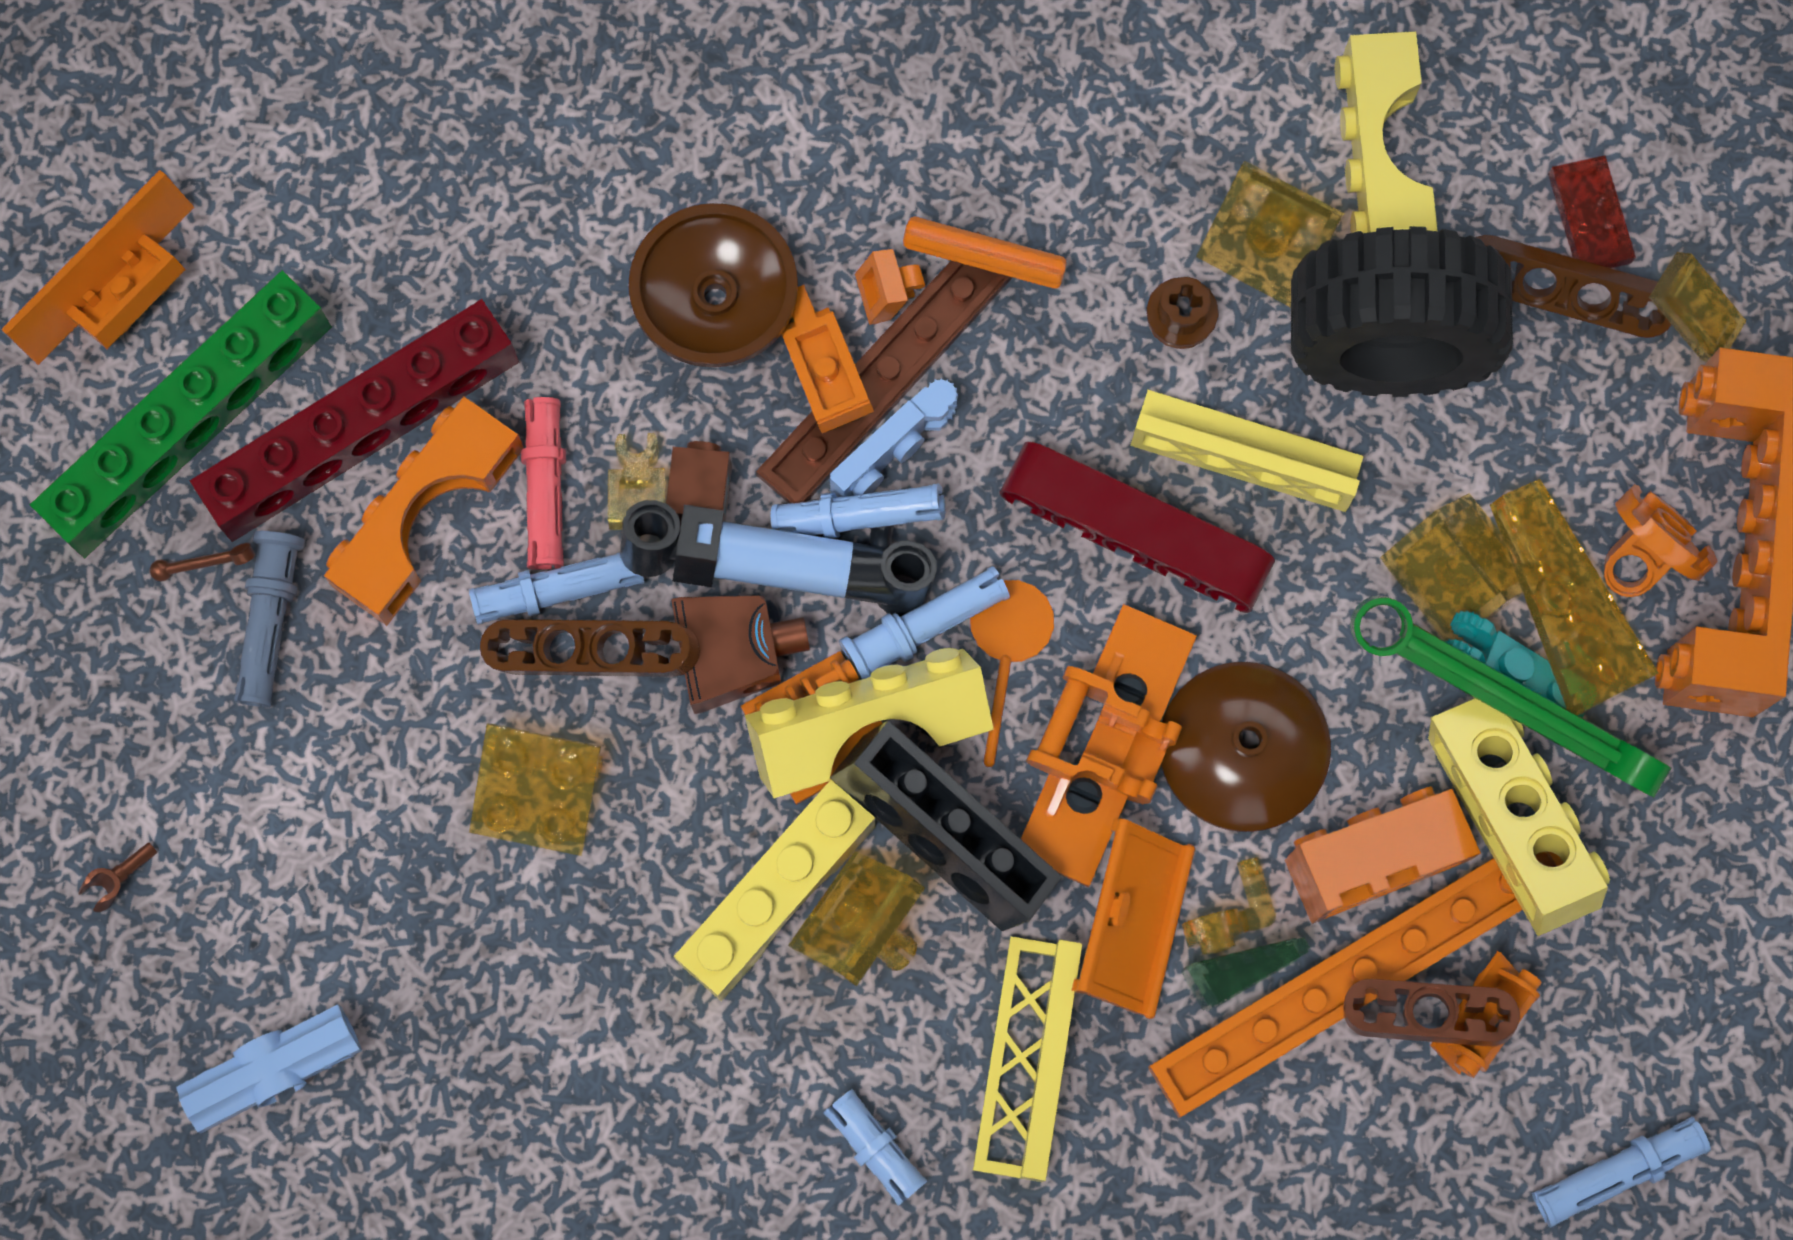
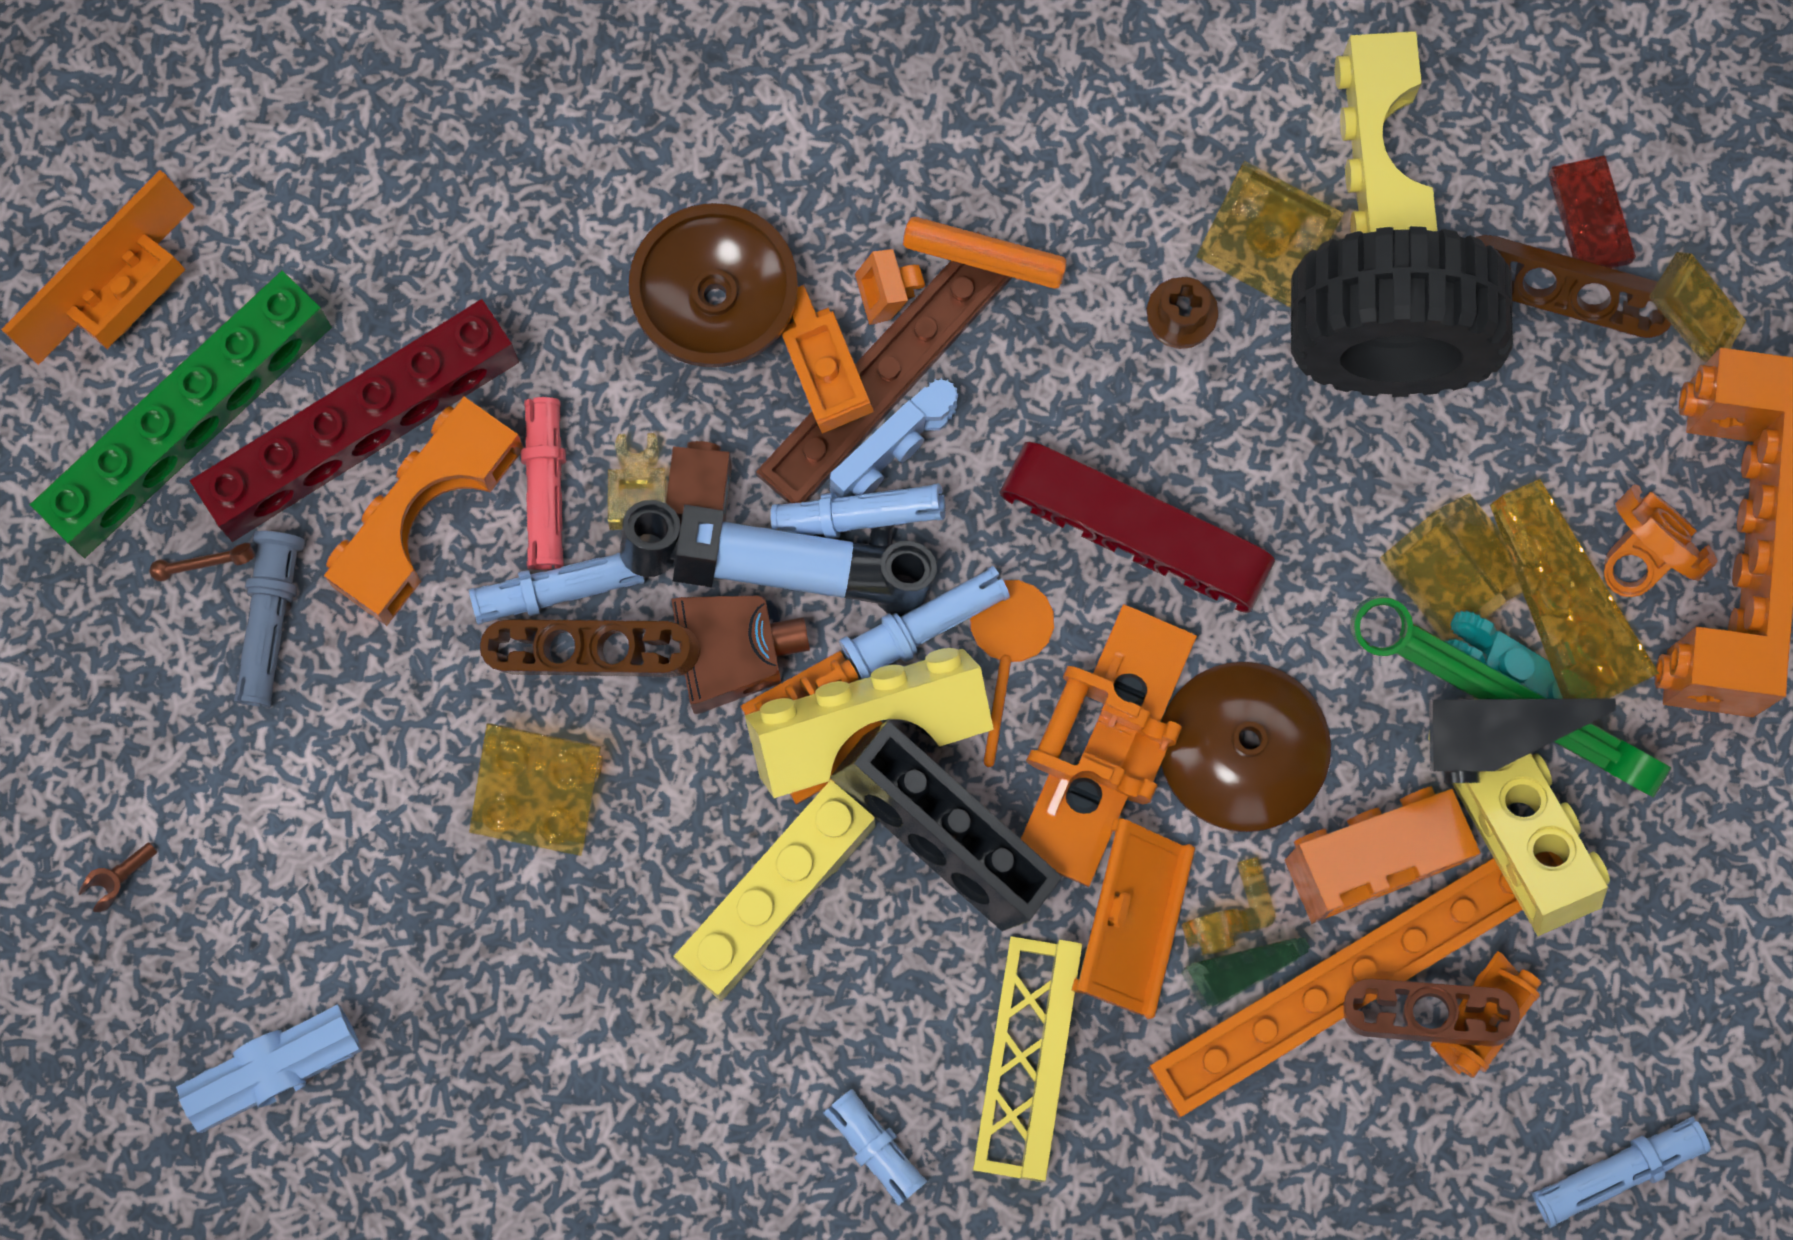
(860, 920): clear yellow tile -> none
(1247, 451): light yellow fence -> none
(1495, 732): none -> black slope

